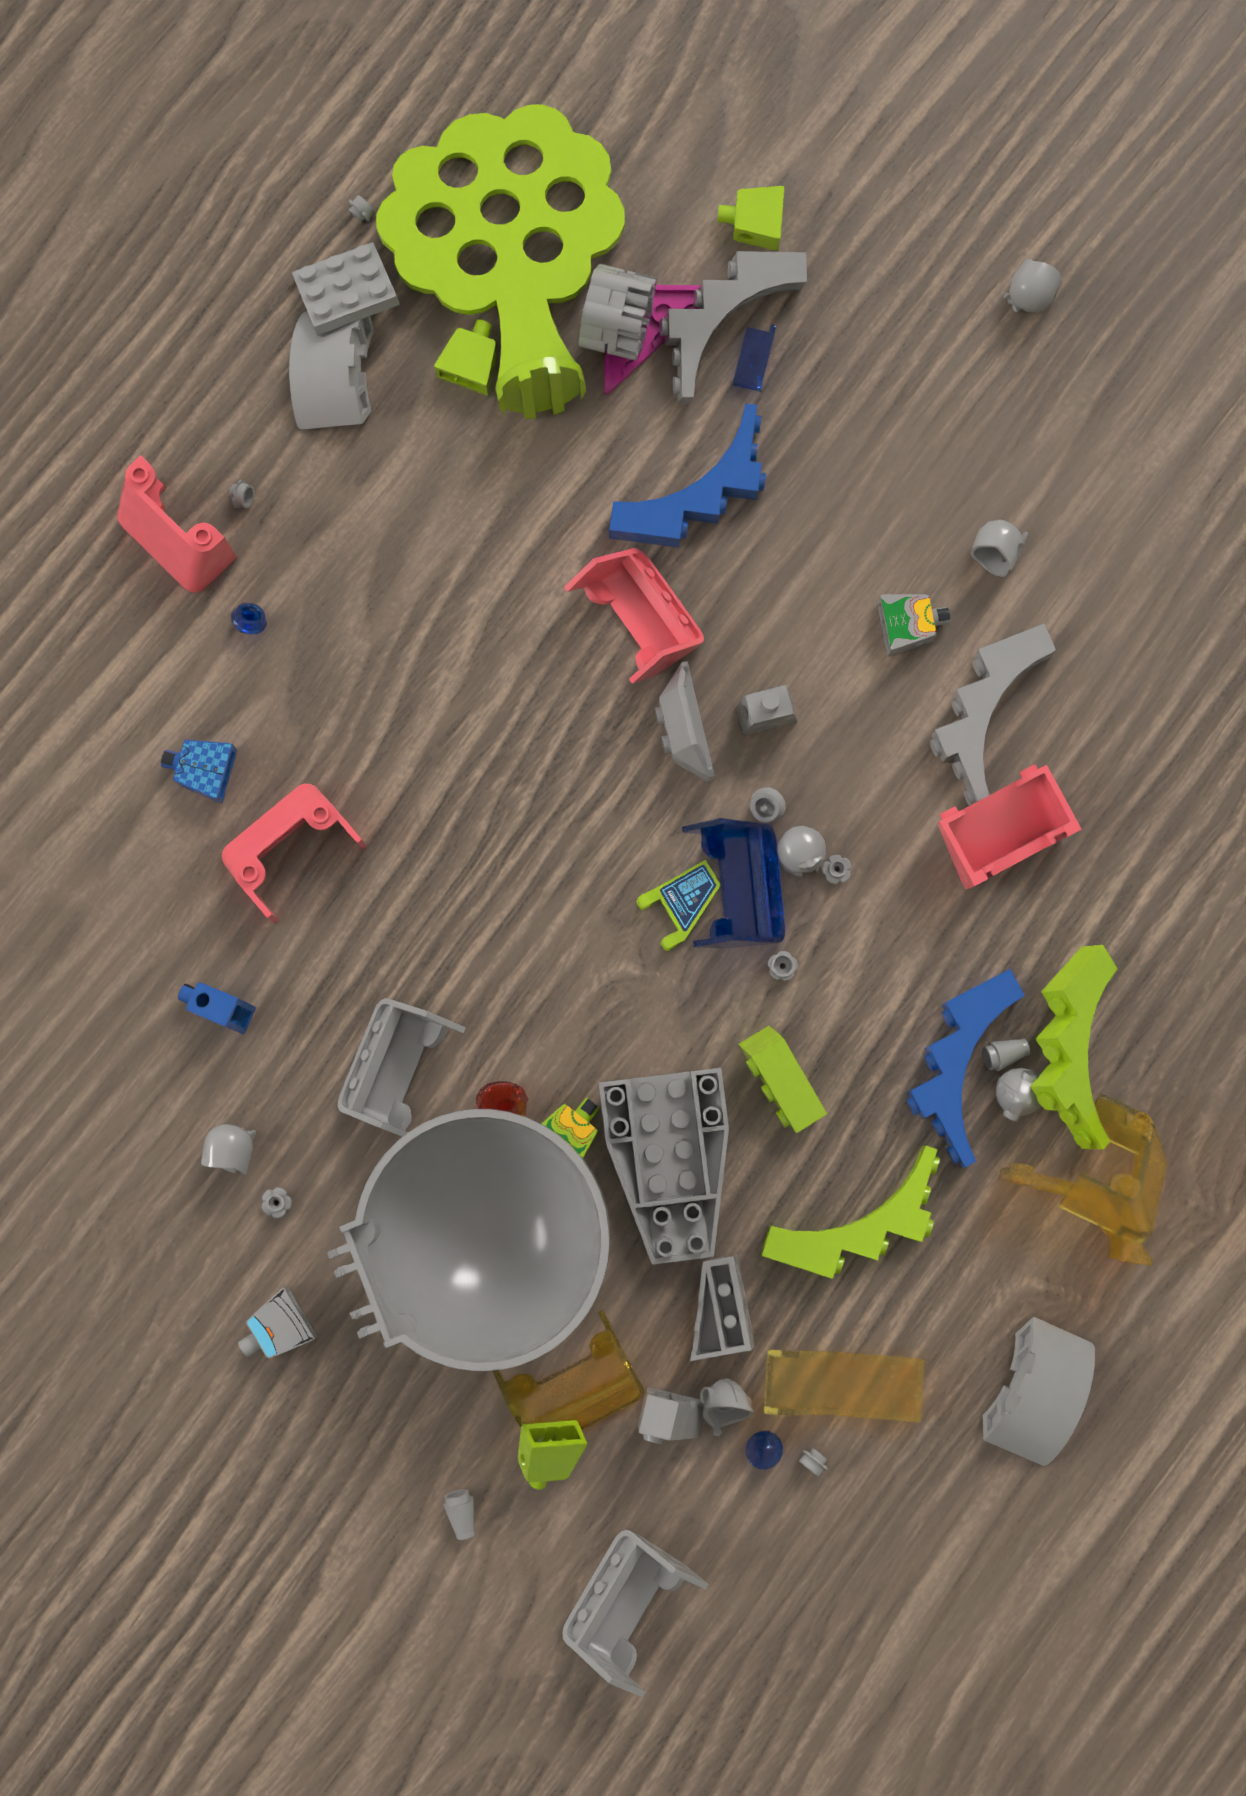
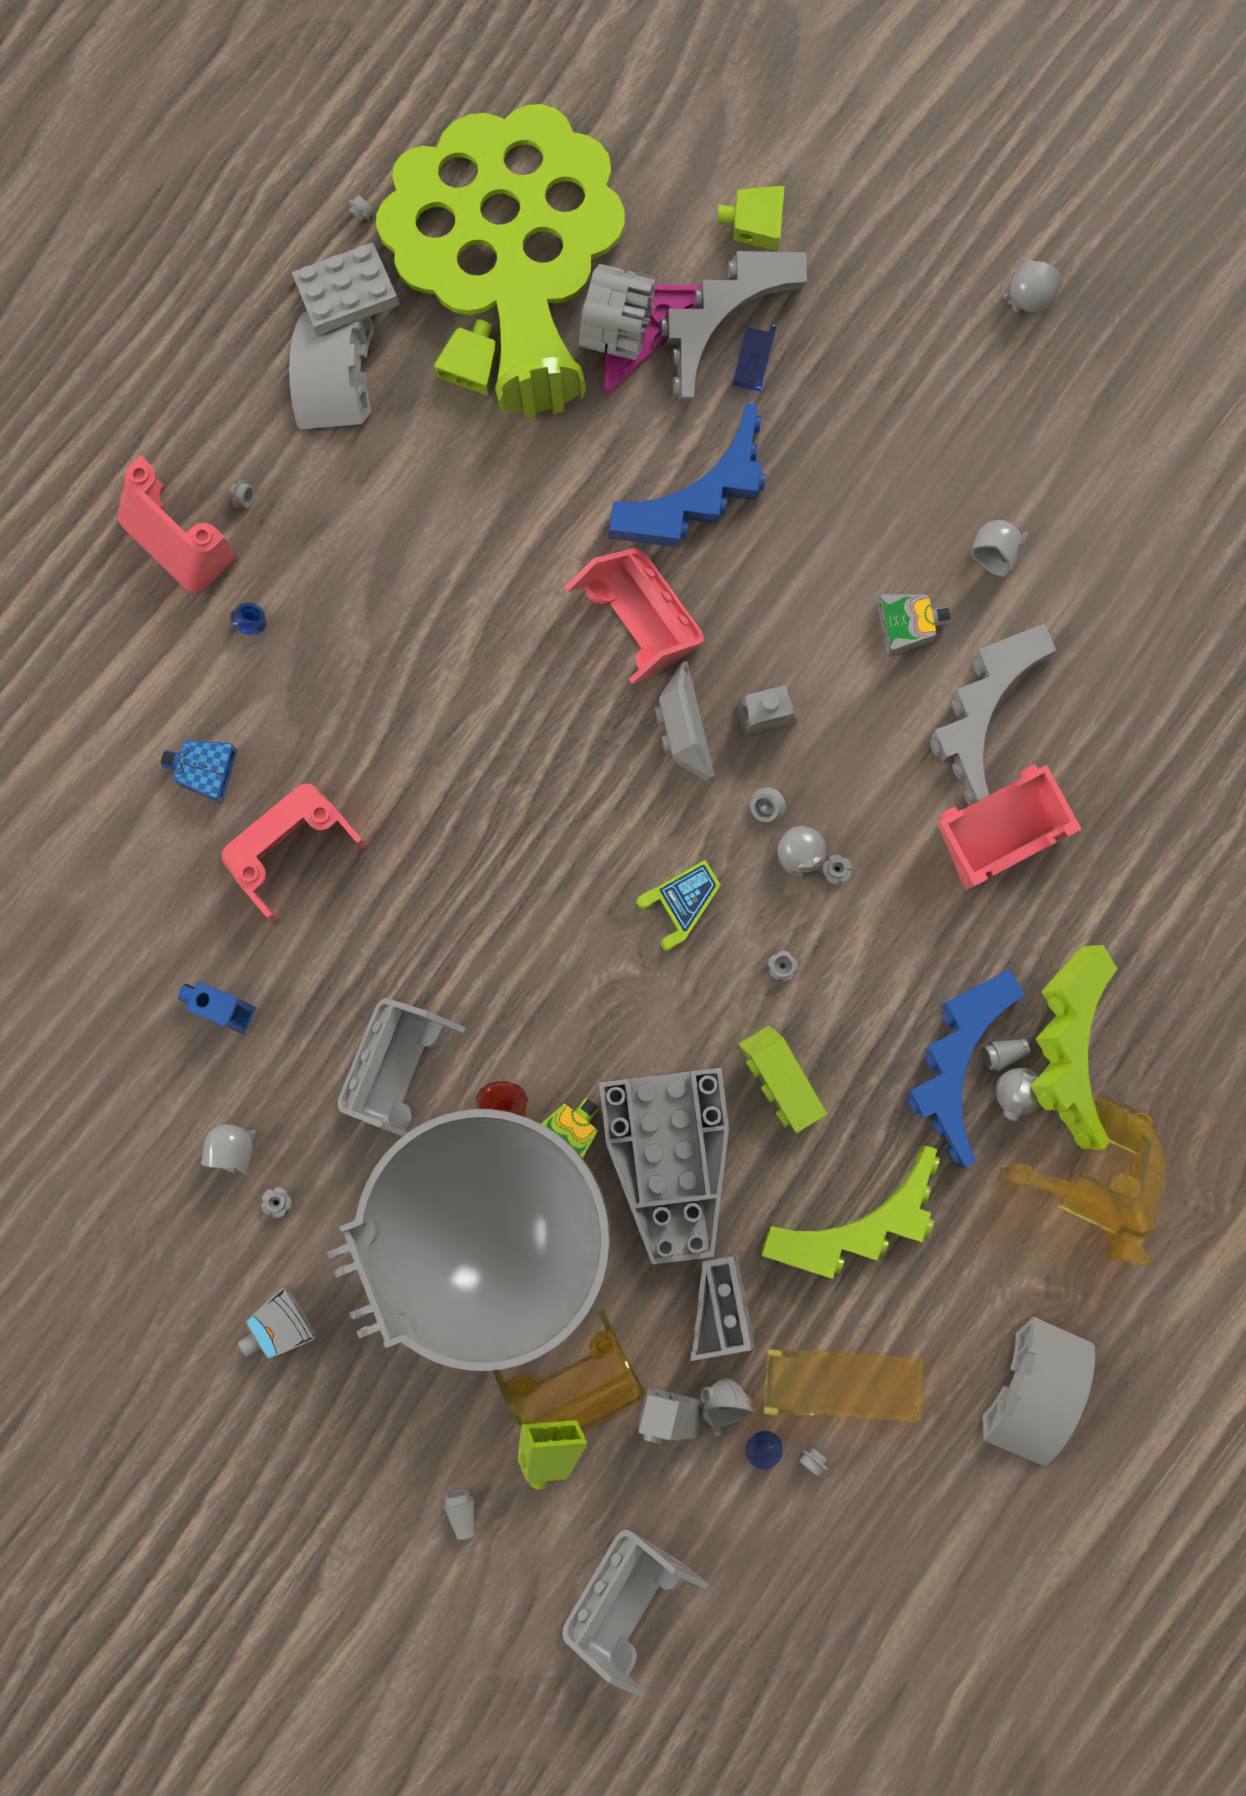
(747, 881): clear blue windscreen -> none

